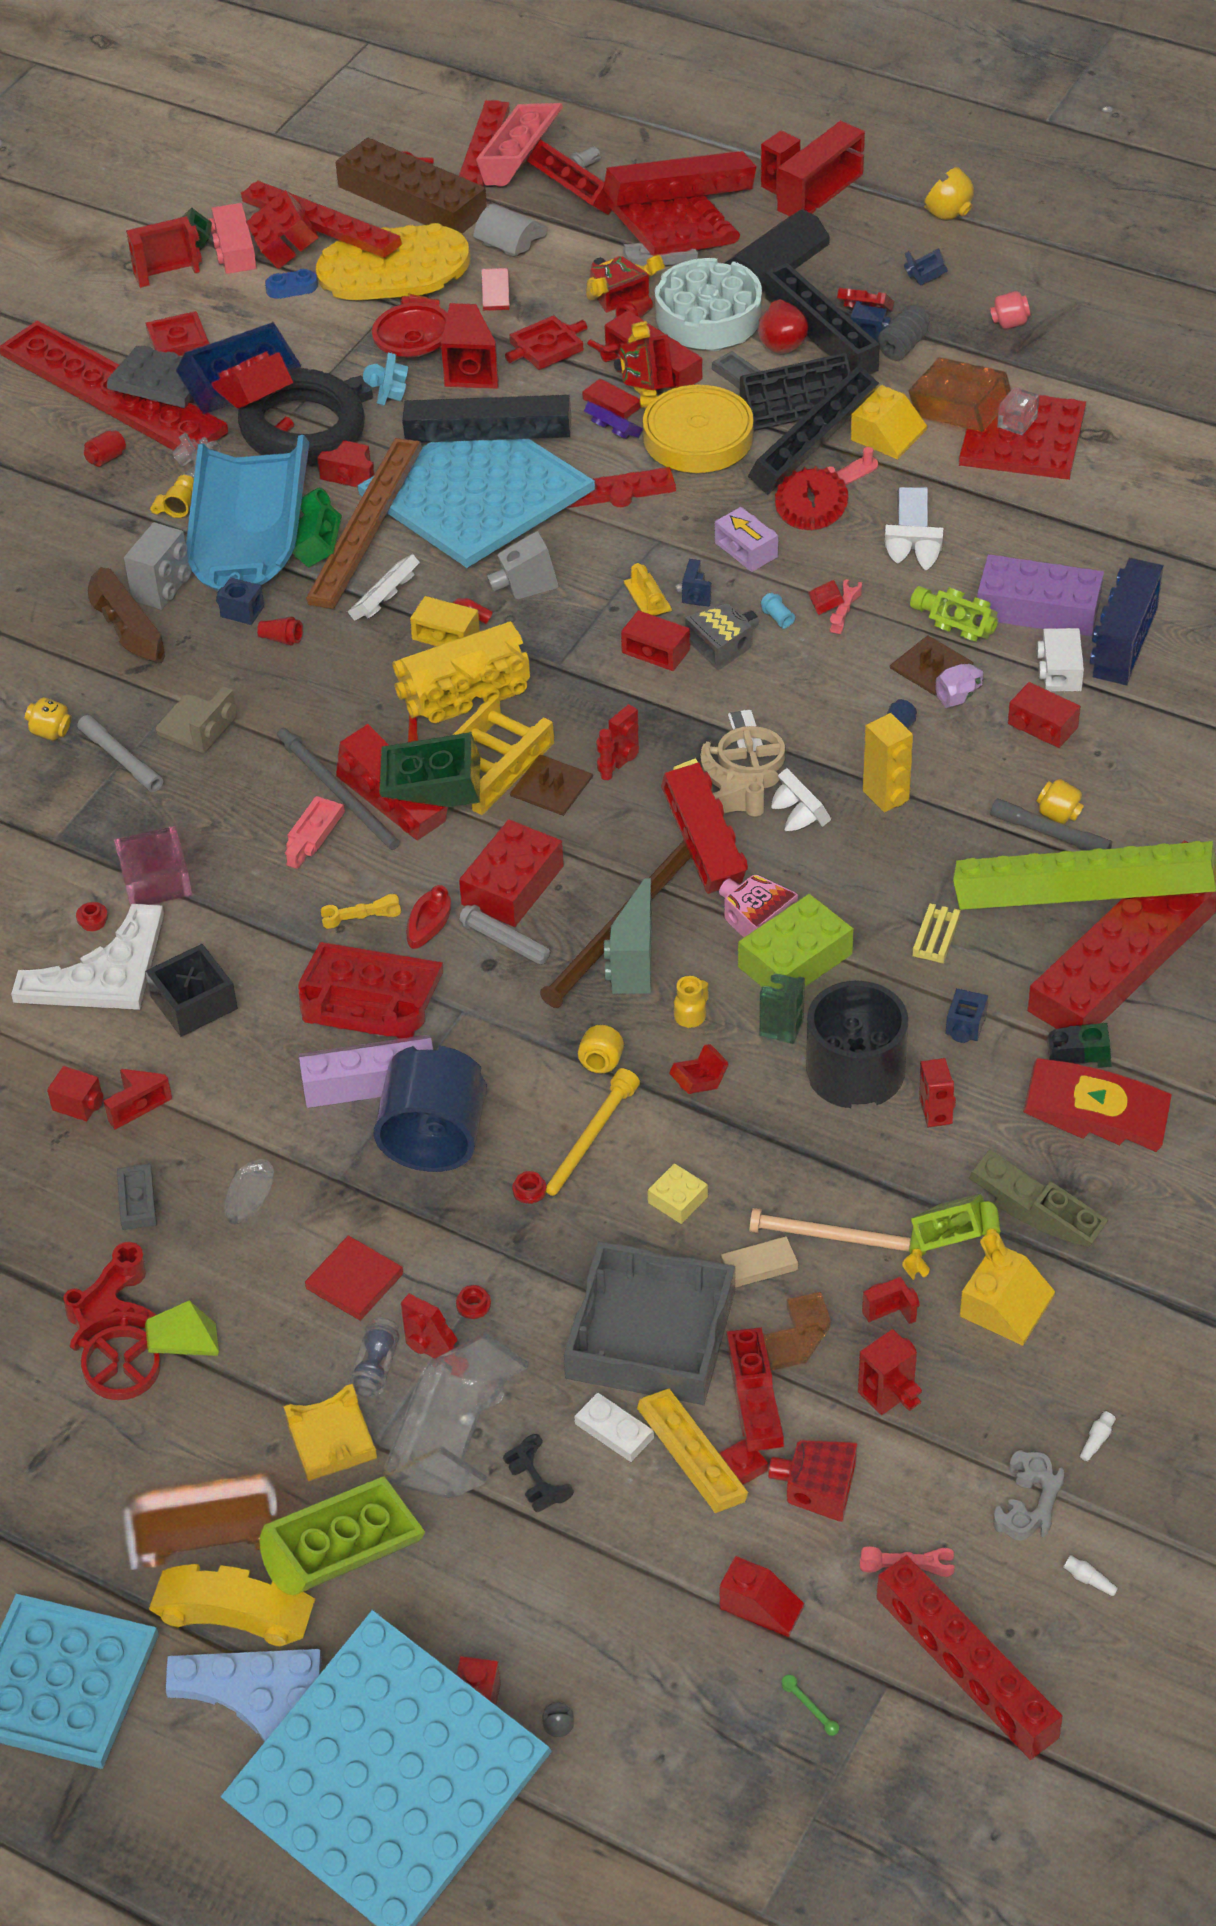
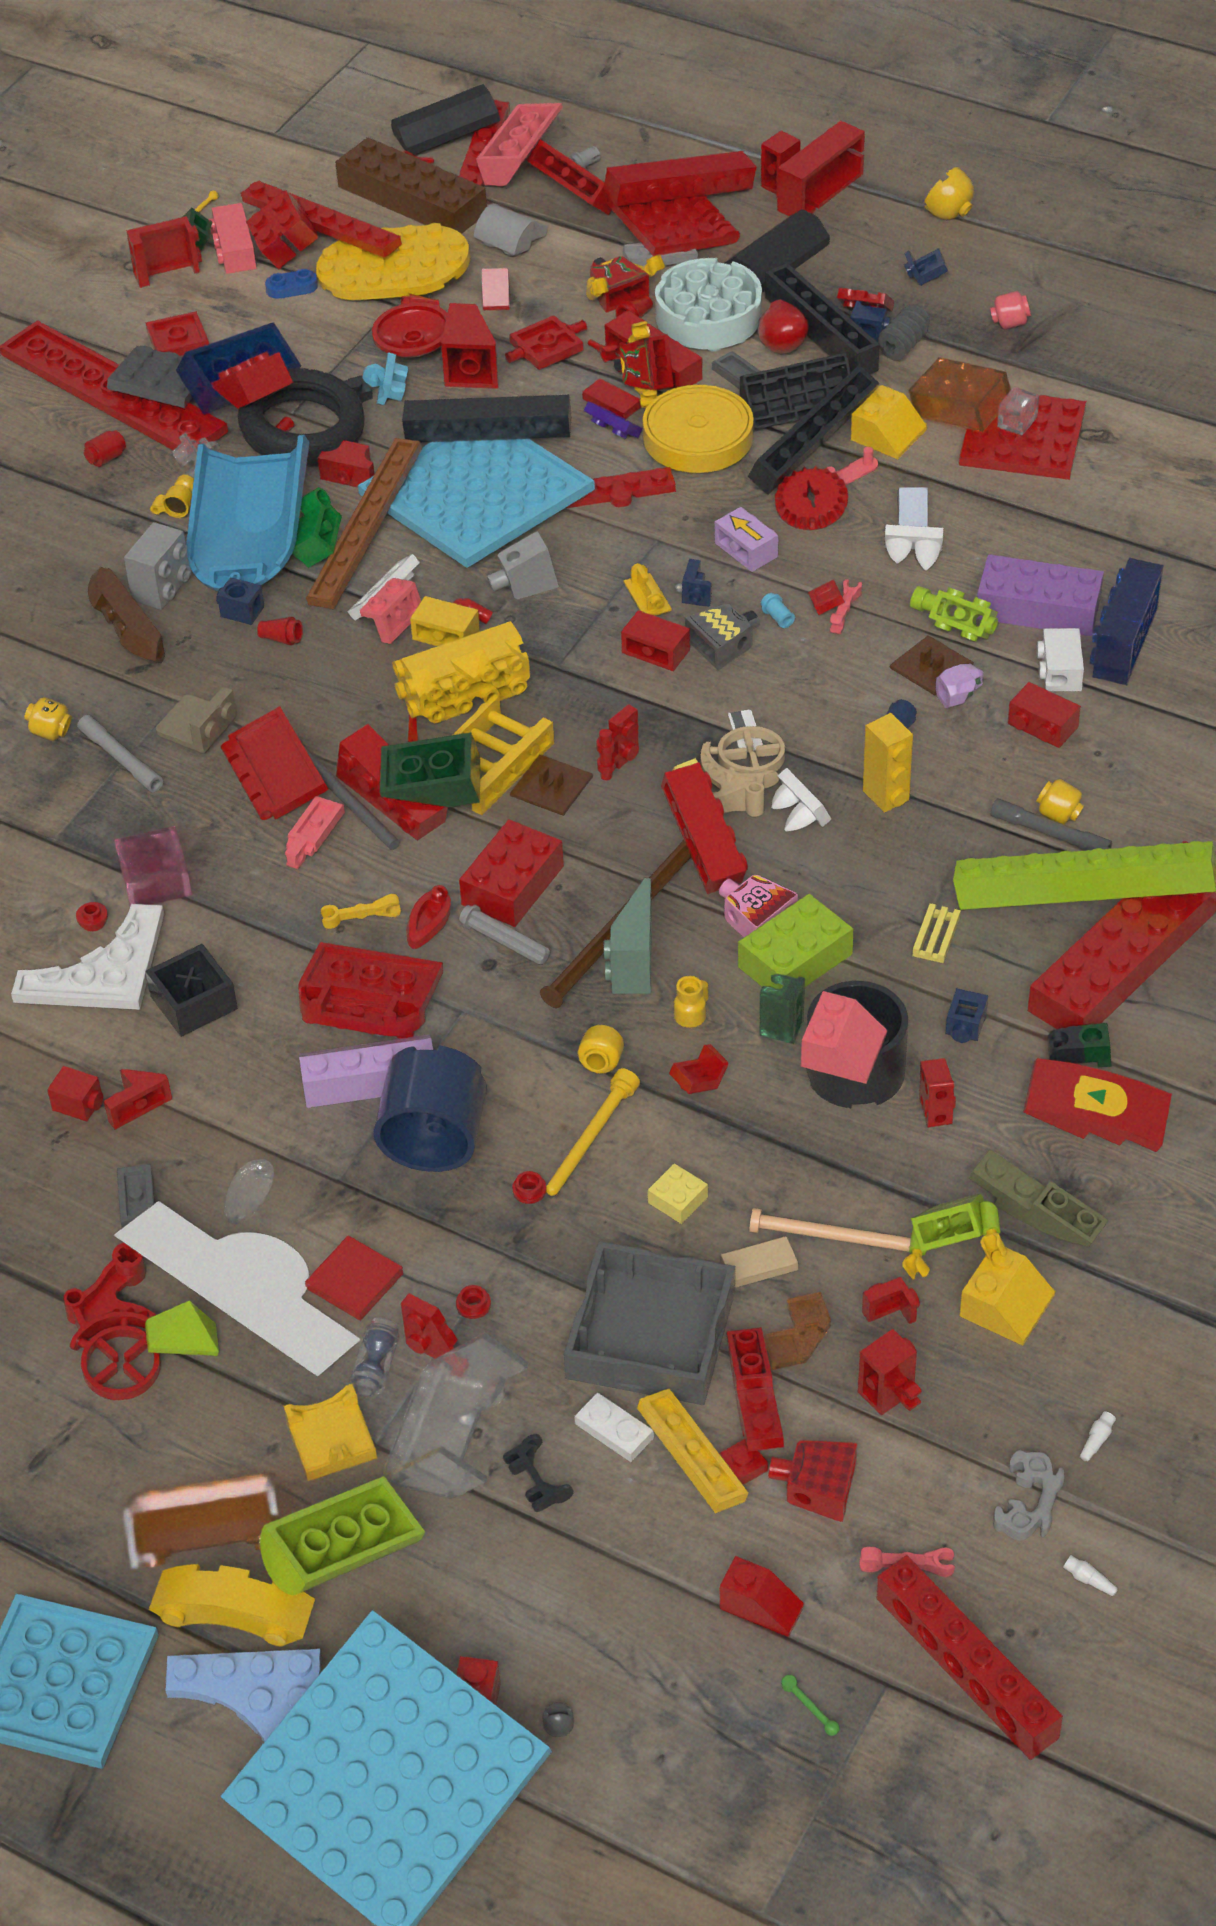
(213, 195): none -> yellow hinge
(246, 1277): none -> white sticker
(273, 765): none -> red hinge
(392, 608): none -> coral bracket
(445, 120): none -> black piece
(842, 1039): none -> coral slope

